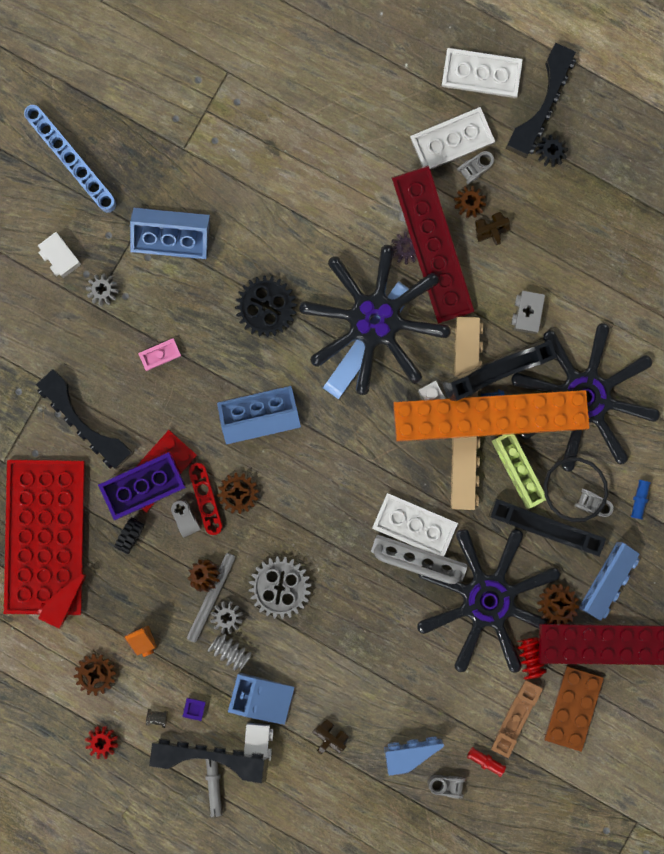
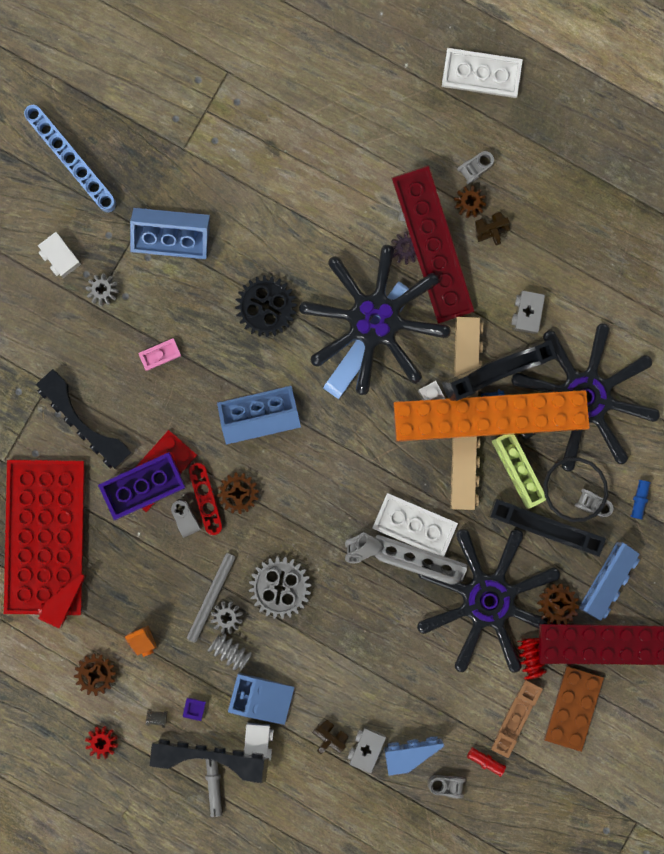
(129, 535): black tyre -> none
(204, 575): reddish brown gear -> none
(361, 547): none -> light grey piece
(366, 761): none -> light grey brick
(452, 139): white plate -> none
(556, 65): black arch -> none
(558, 155): black gear -> none

